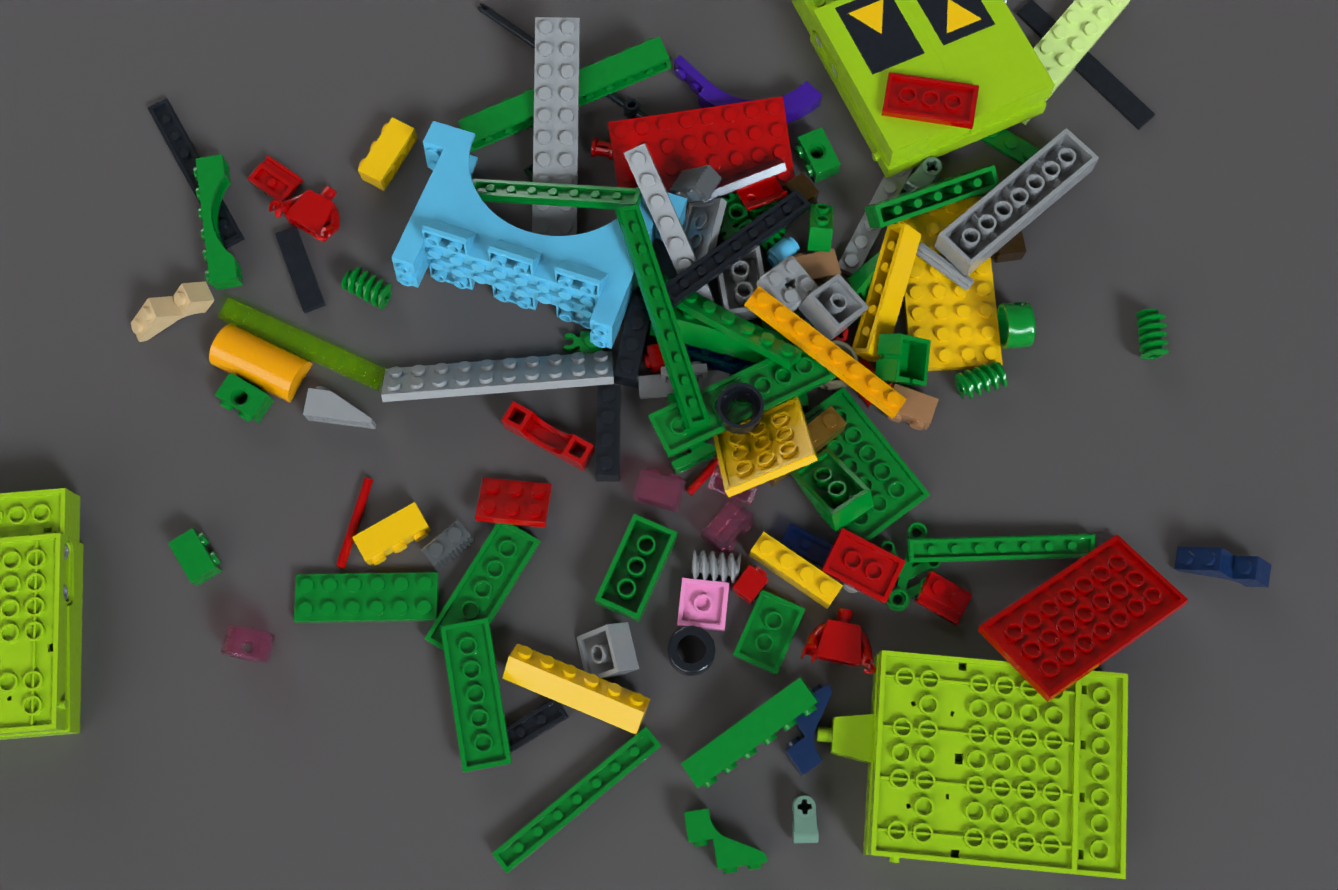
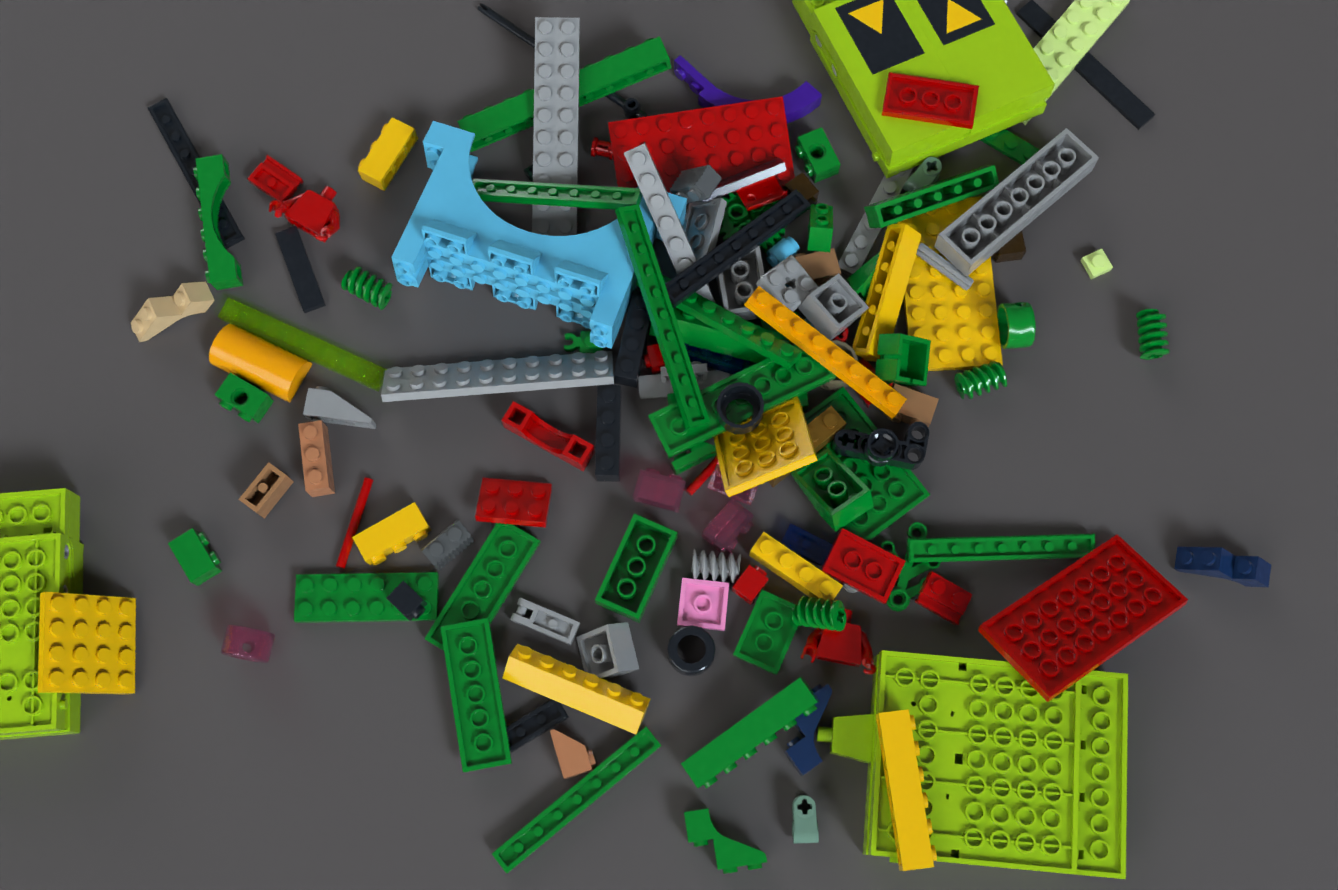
(86, 644): none -> yellow plate
(266, 490): none -> medium nougat brick
(316, 458): none -> nougat brick
(407, 601): none -> black brick
(546, 621): none -> light grey plate
(572, 755): none -> nougat slope
(819, 613): none -> green piece
(881, 447): none -> black wheel
(900, 460): none -> black beam
(904, 790): none -> yellow brick
(1096, 263): none -> yellowish green plate

